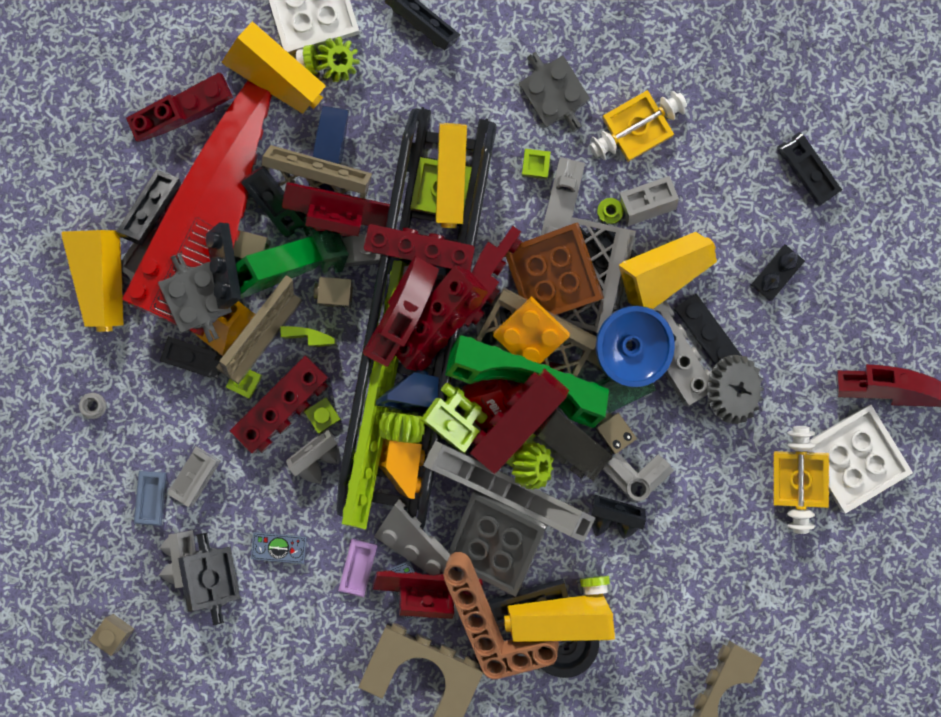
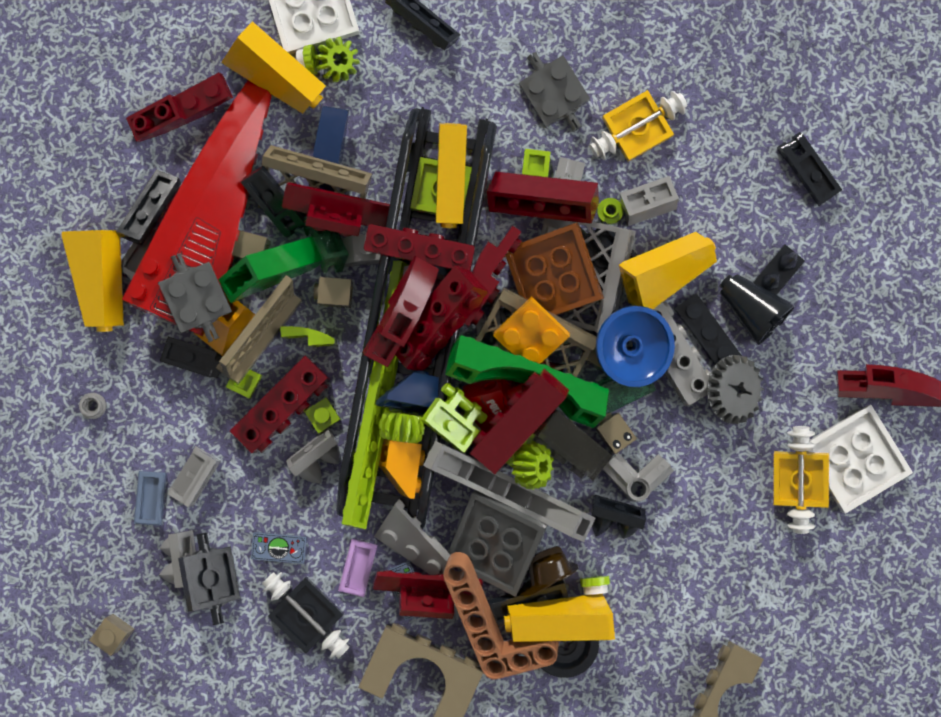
(223, 266): black plate -> none
(306, 615): none -> black plate
(543, 197): none -> dark red brick
(547, 569): none -> dark brown piece
(754, 306): none -> black cone

